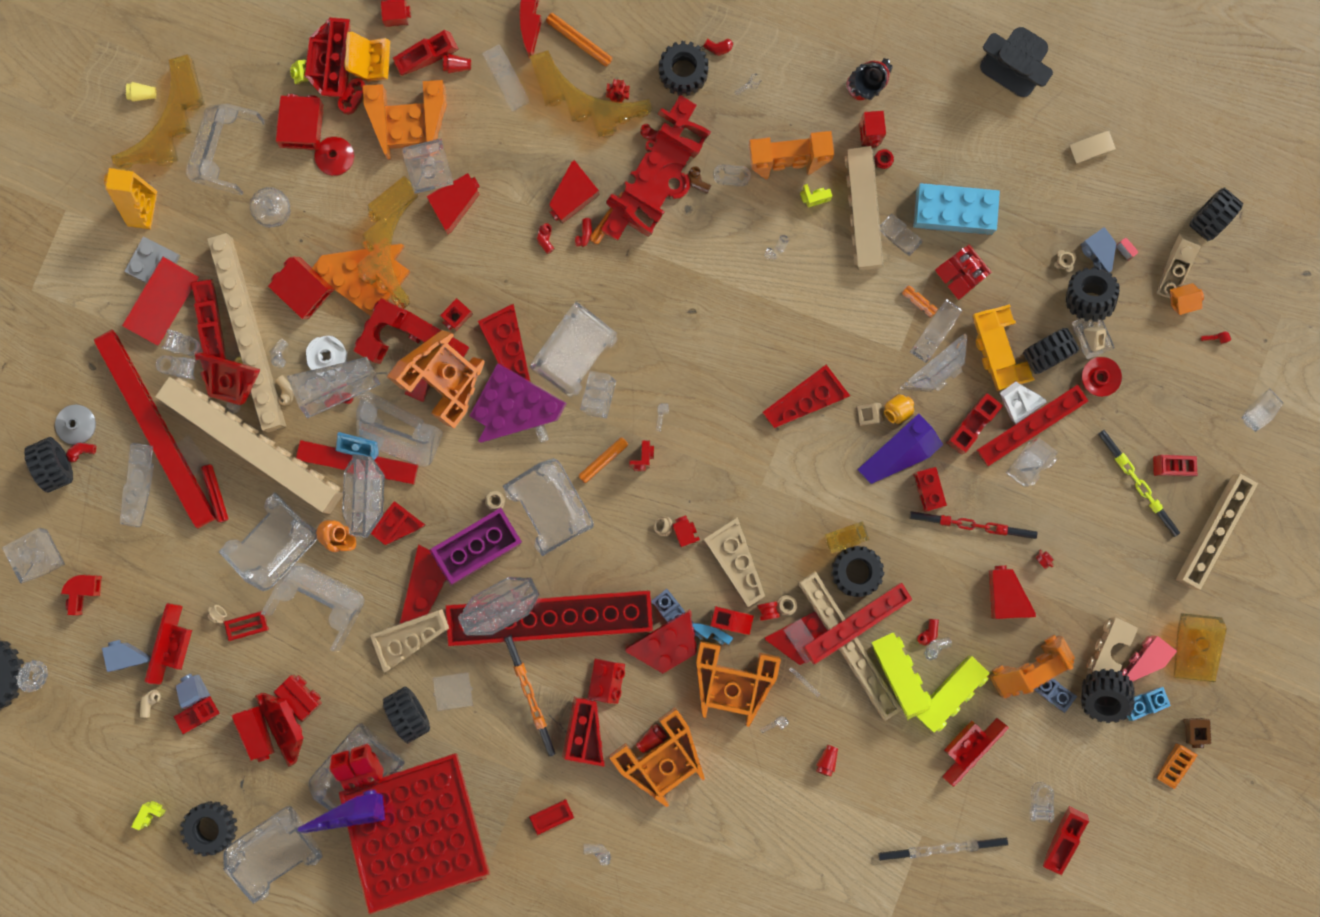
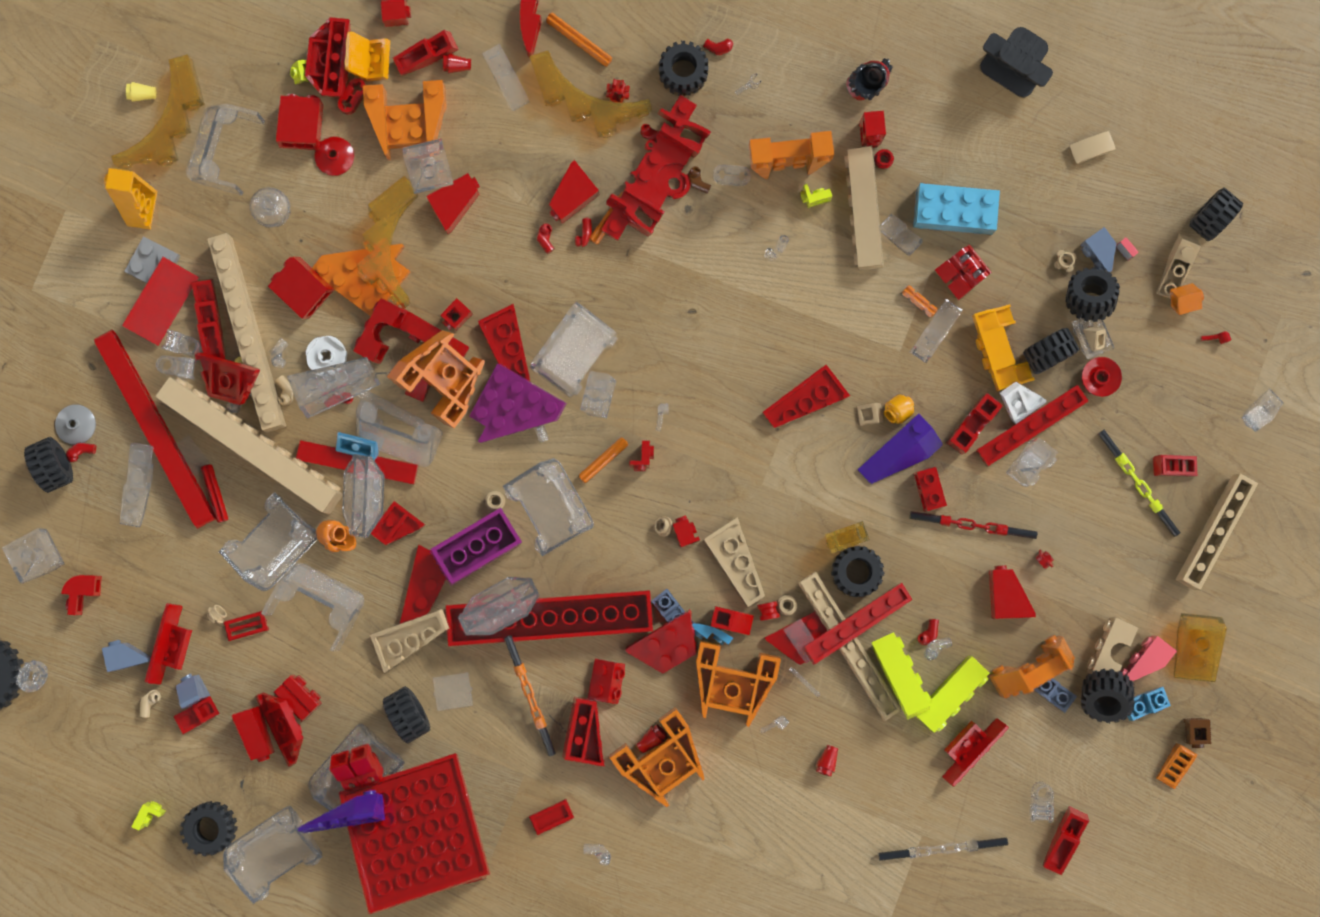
(939, 369): clear wedge -> none

